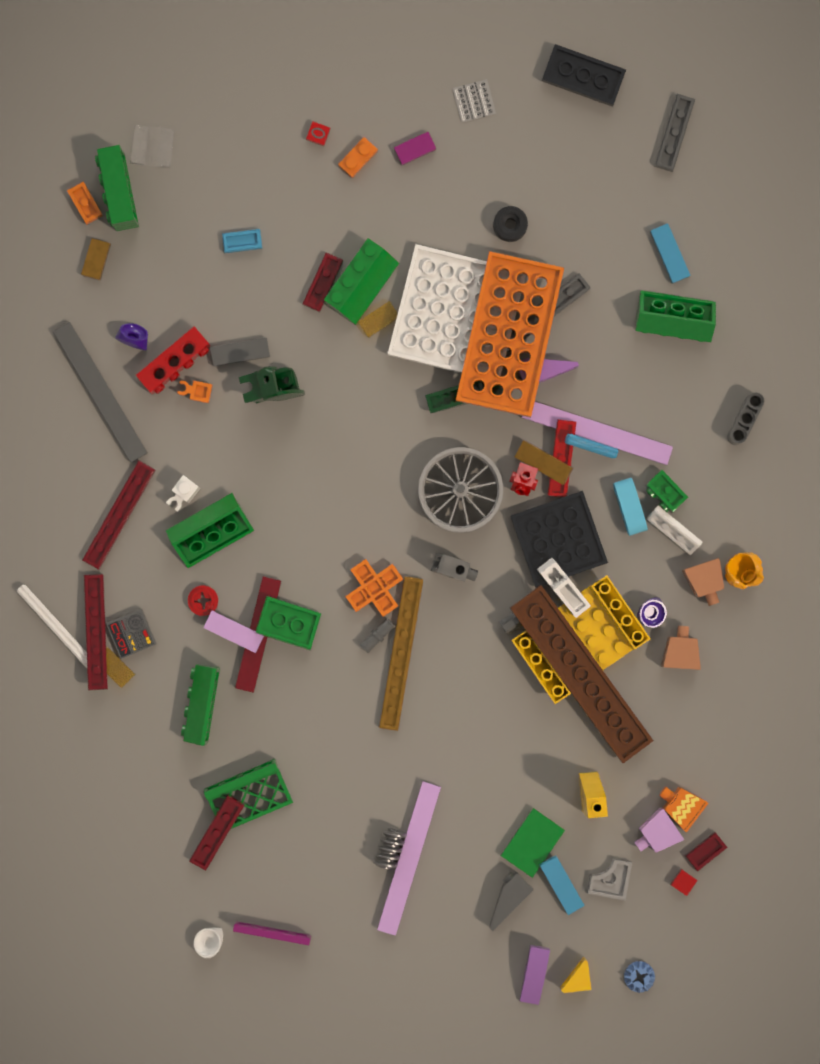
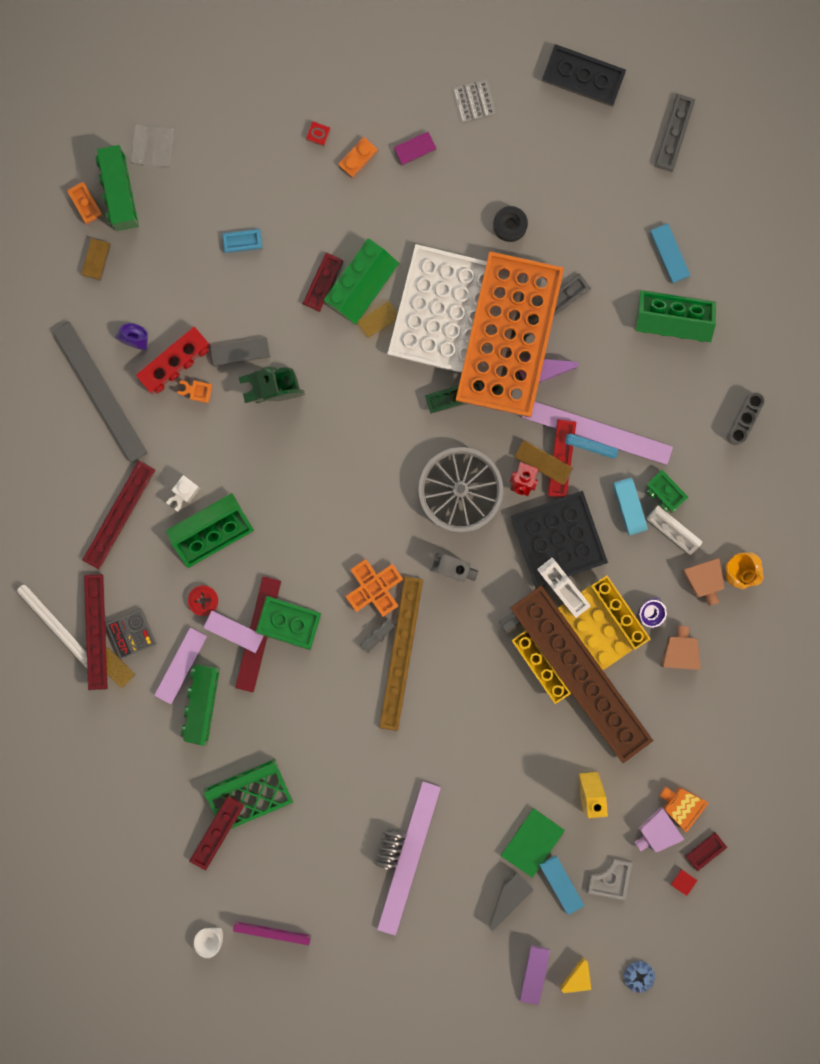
(180, 665): none -> lavender tile

